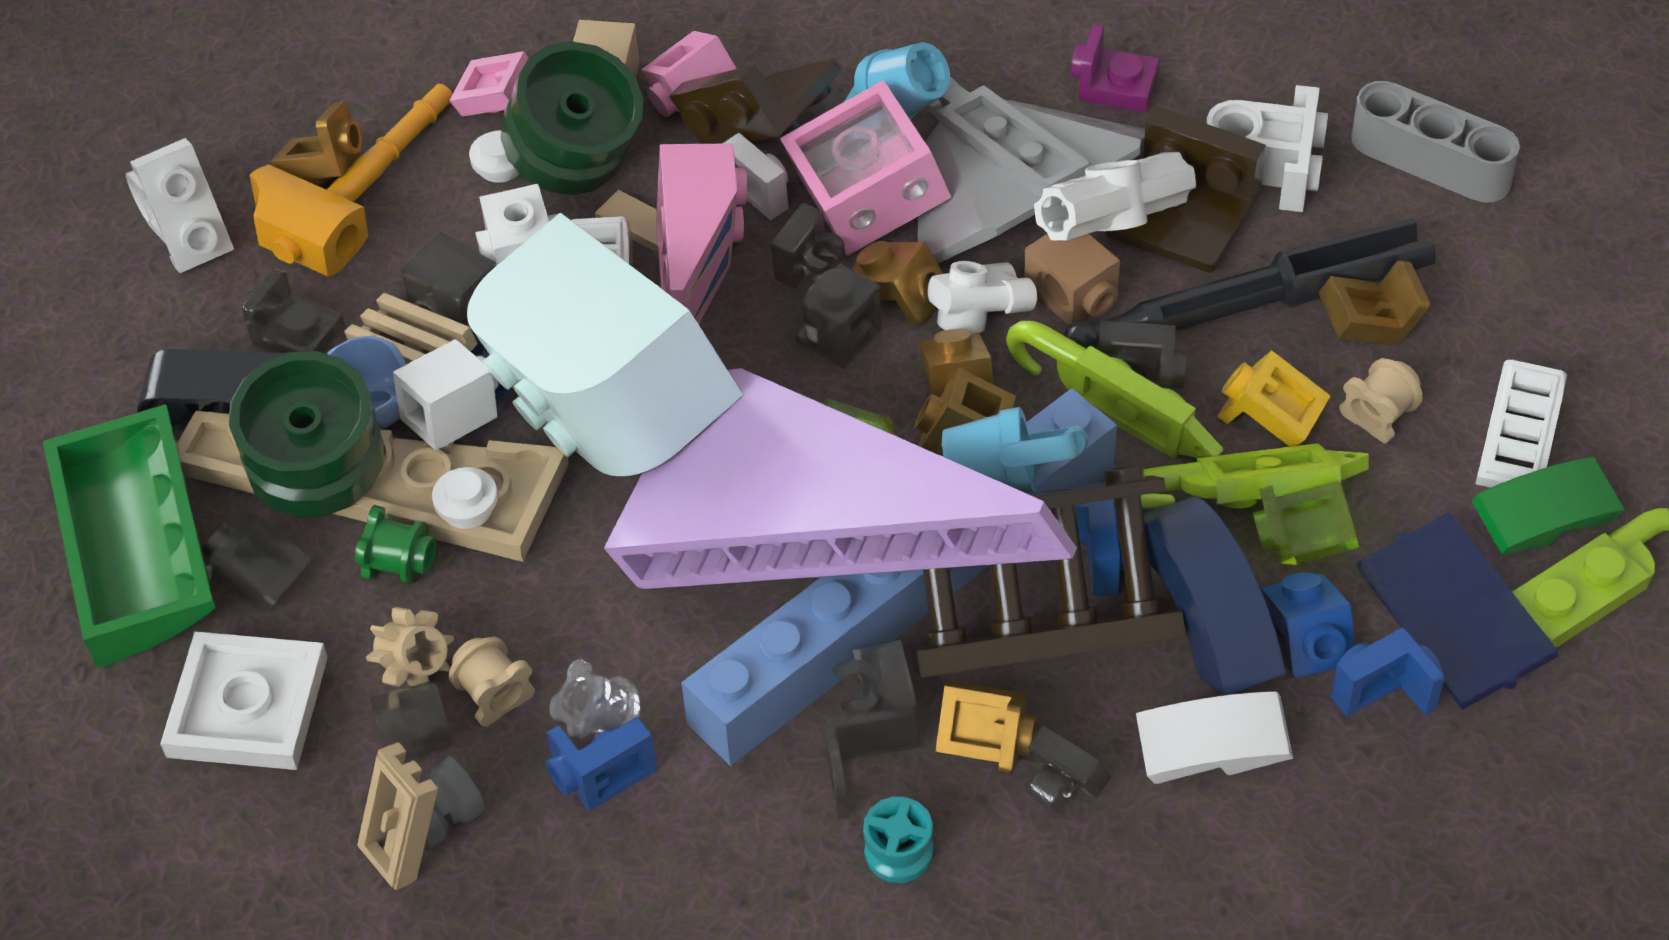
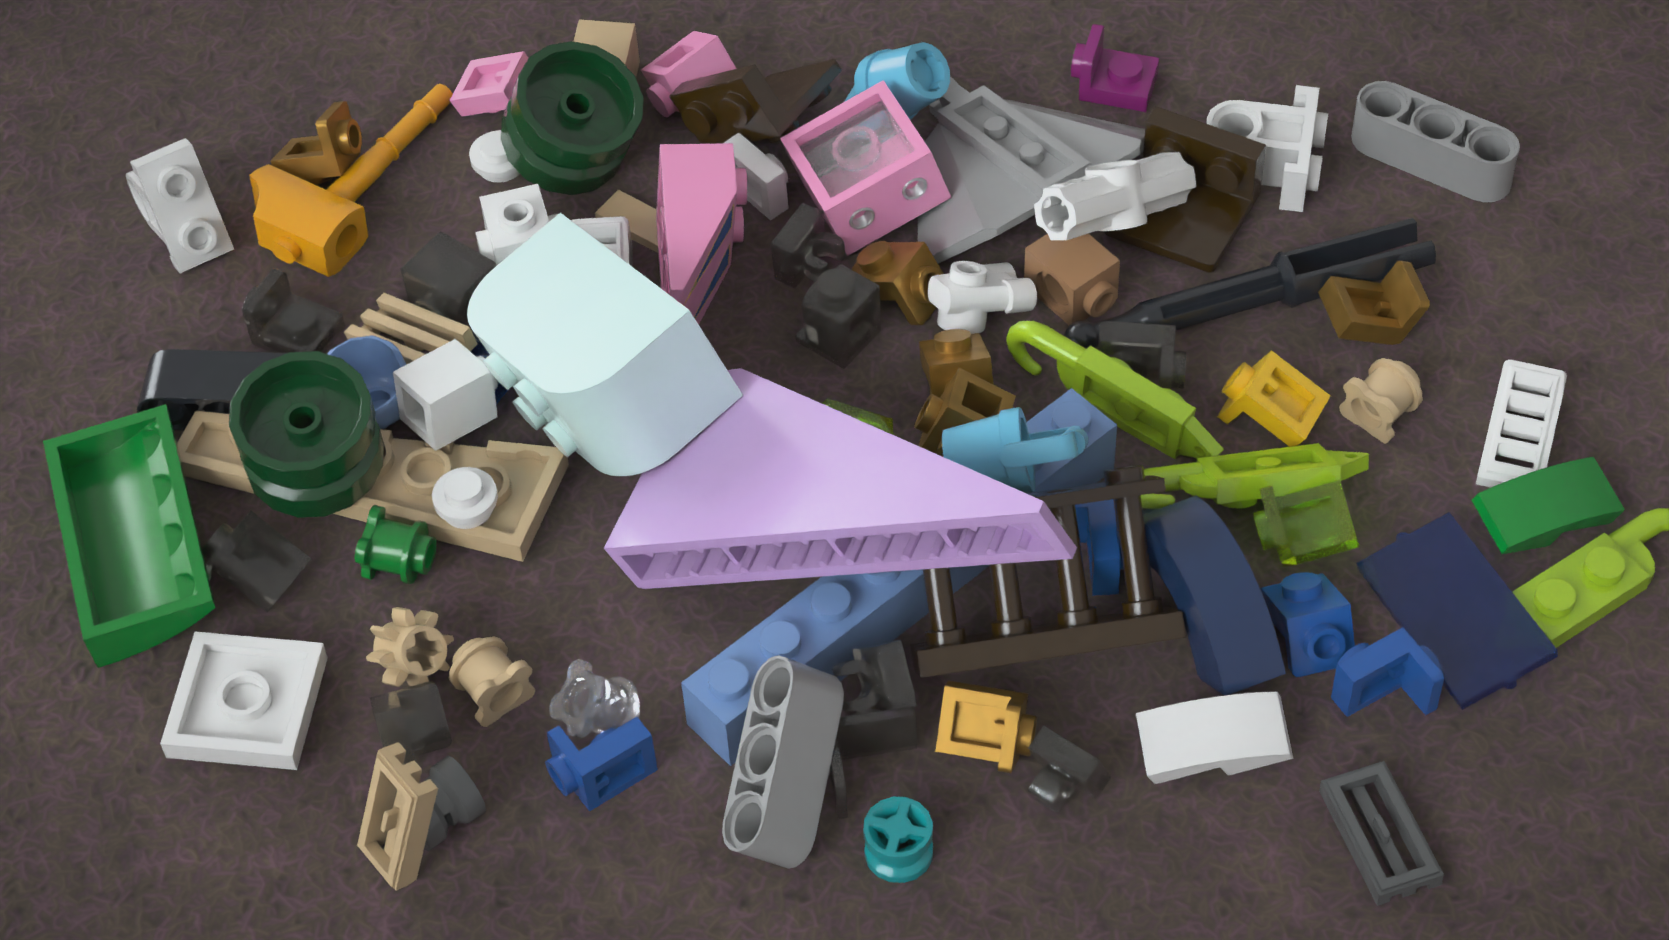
(783, 762): none -> light grey beam
(1402, 881): none -> dark grey tile

